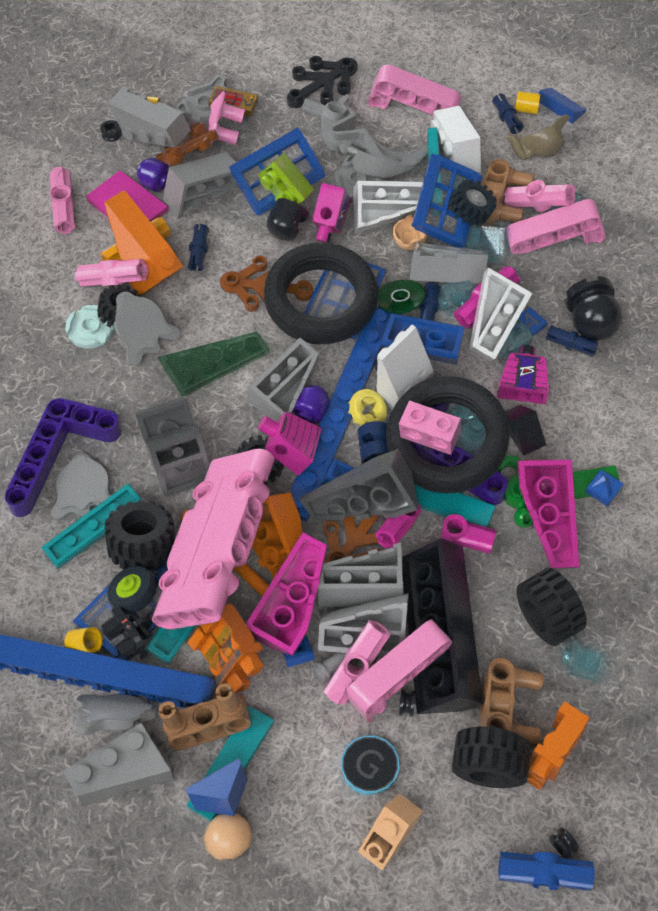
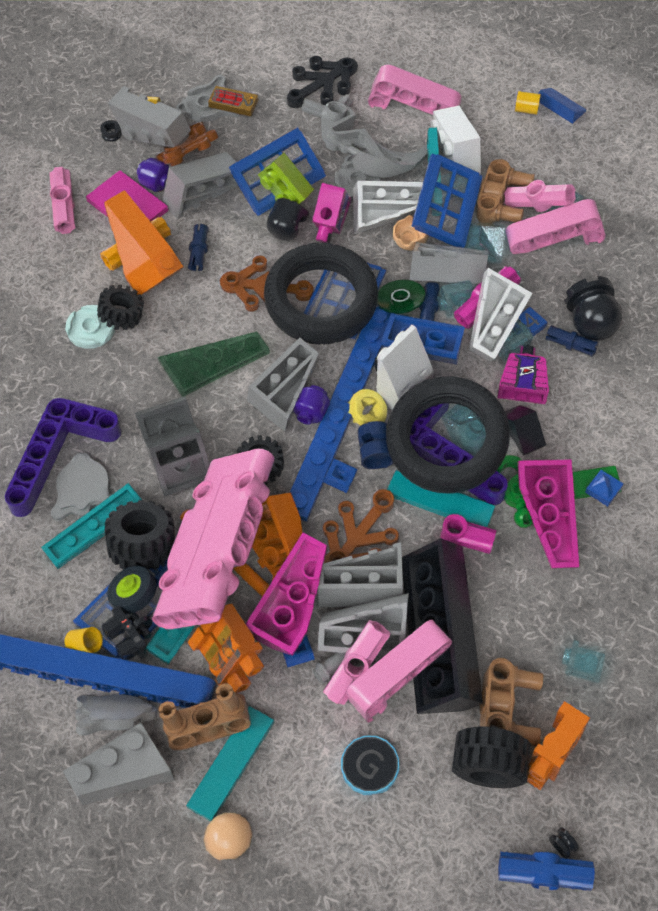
(112, 272): bright pink piece -> none
(140, 326): light grey tile -> none
(219, 110): bright pink connector -> none
(220, 790): blue slope -> none
(291, 440): dark pink torso -> none
(371, 489): dark grey wedge -> none
(390, 830): light nougat slope -> none
(395, 528): dark pink piece -> none
(407, 703): black bush -> none
(430, 427): bright pink brick -> none
(472, 202): black wheel -> none
(507, 113): dark blue pin -> none
(540, 144): dark tan hair -> none
(551, 606): black tyre -> none

